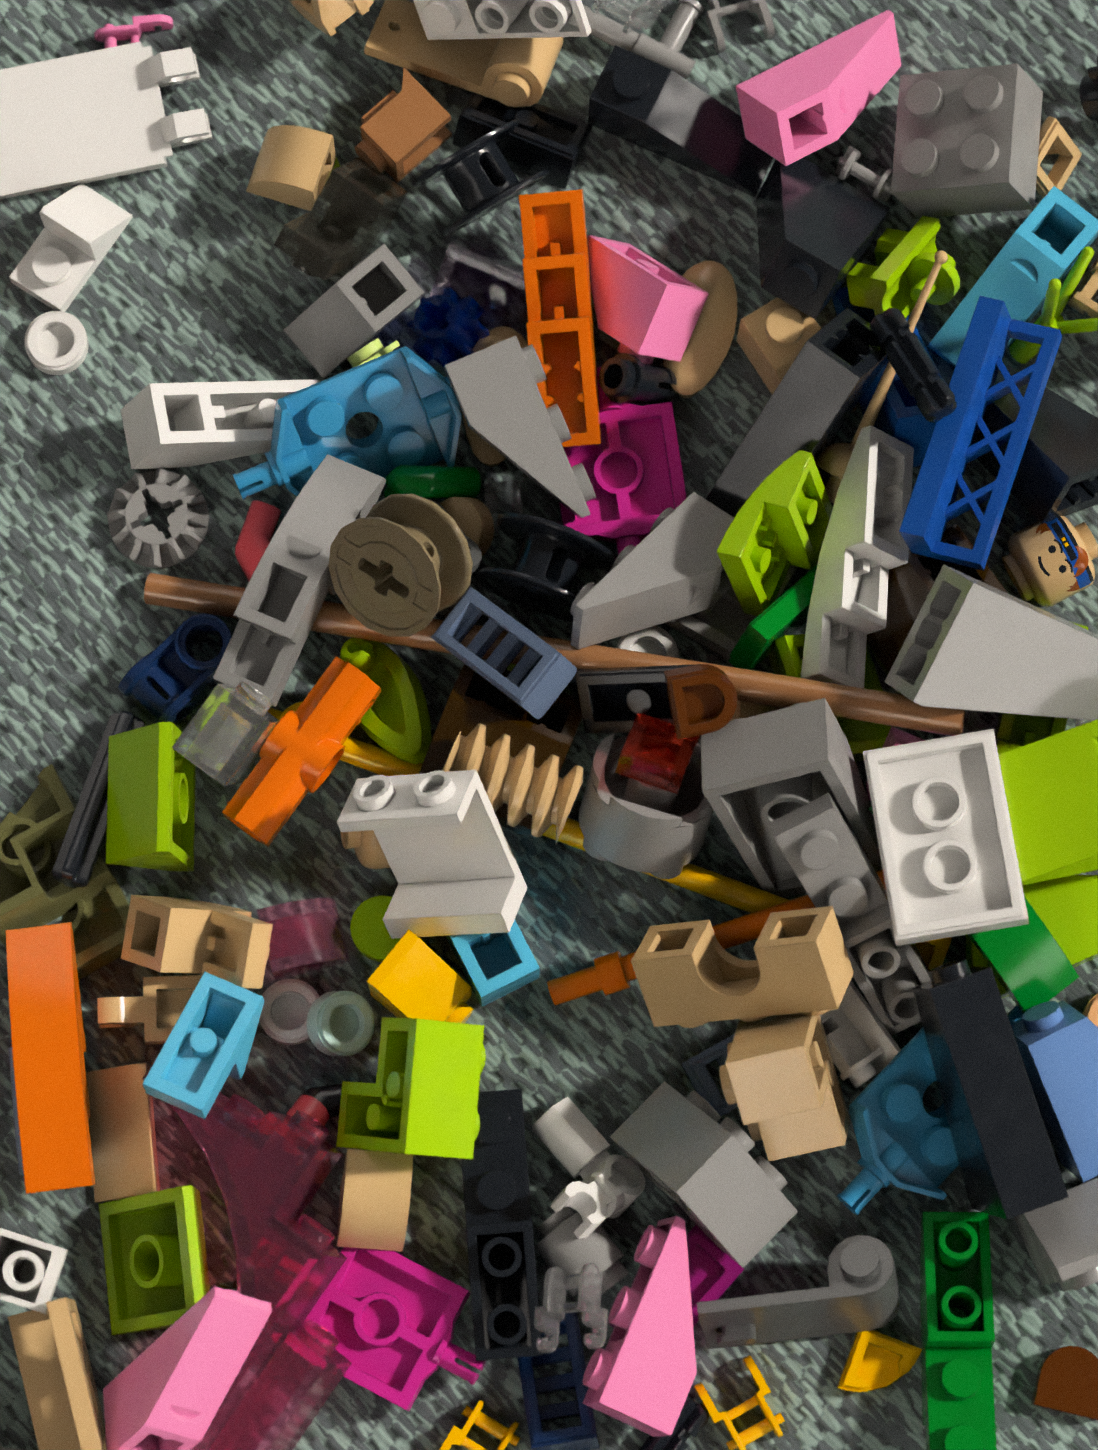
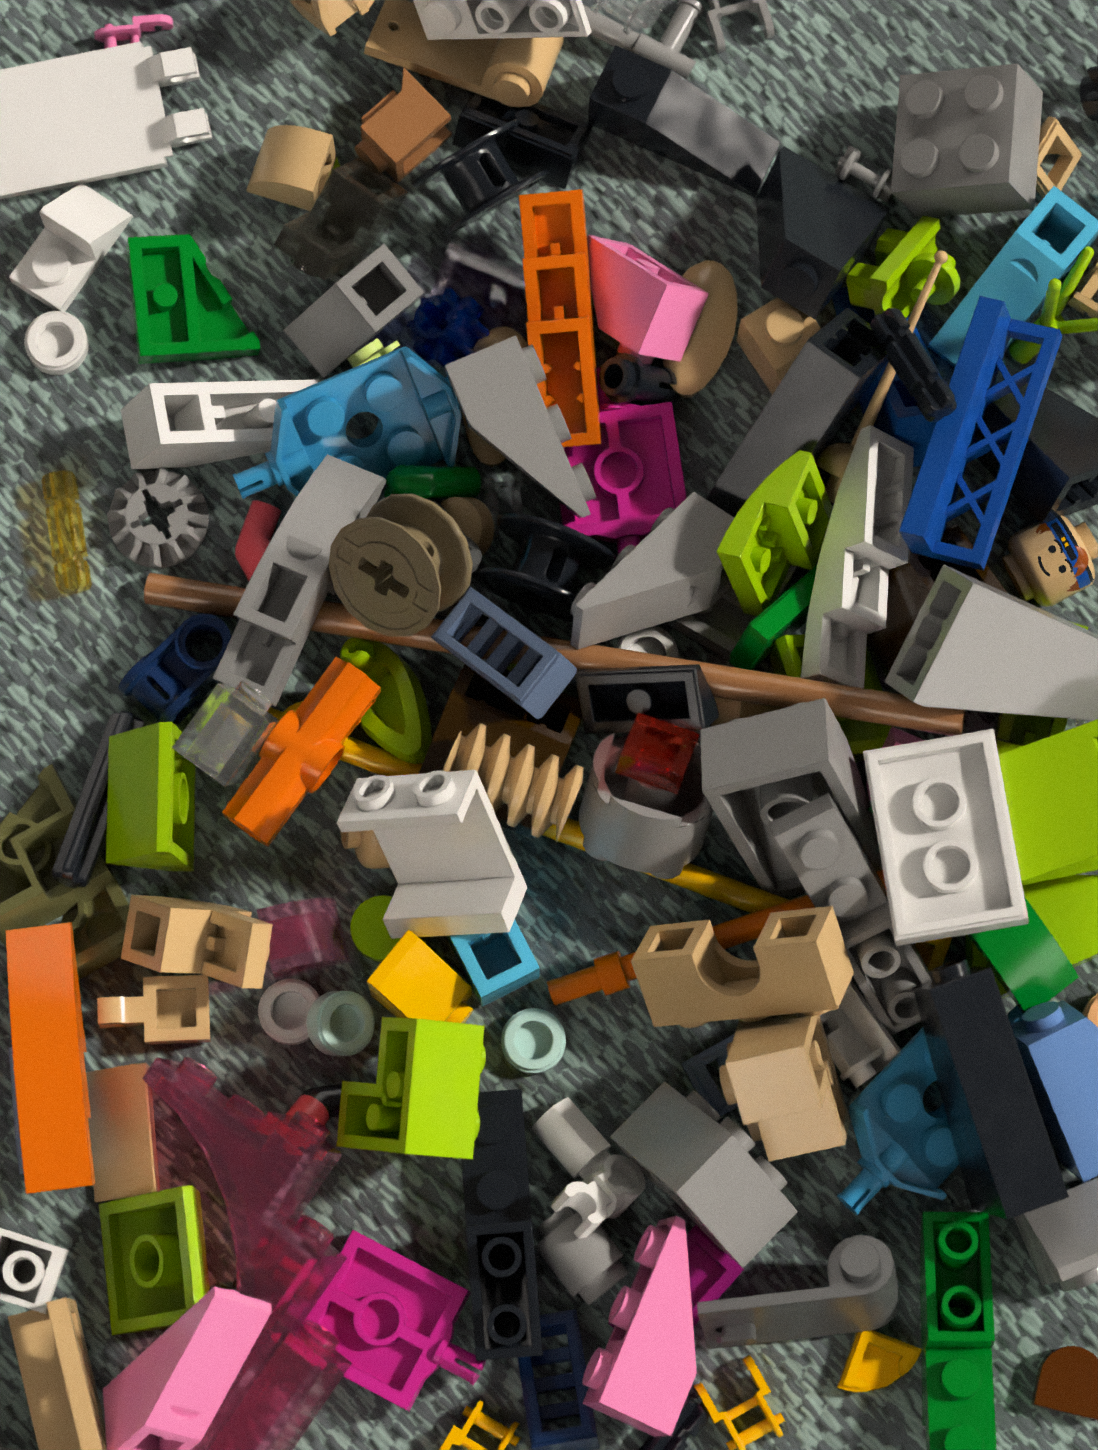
(66, 532): none -> clear yellow axle
(180, 305): none -> green wing
(206, 1046): medium azure slope -> none
(374, 1200): tan brick -> none
(533, 1041): none -> light aqua tile
(554, 1307): clear piece -> none
(699, 699): reddish brown tile -> none
(819, 91): bright pink slope -> none

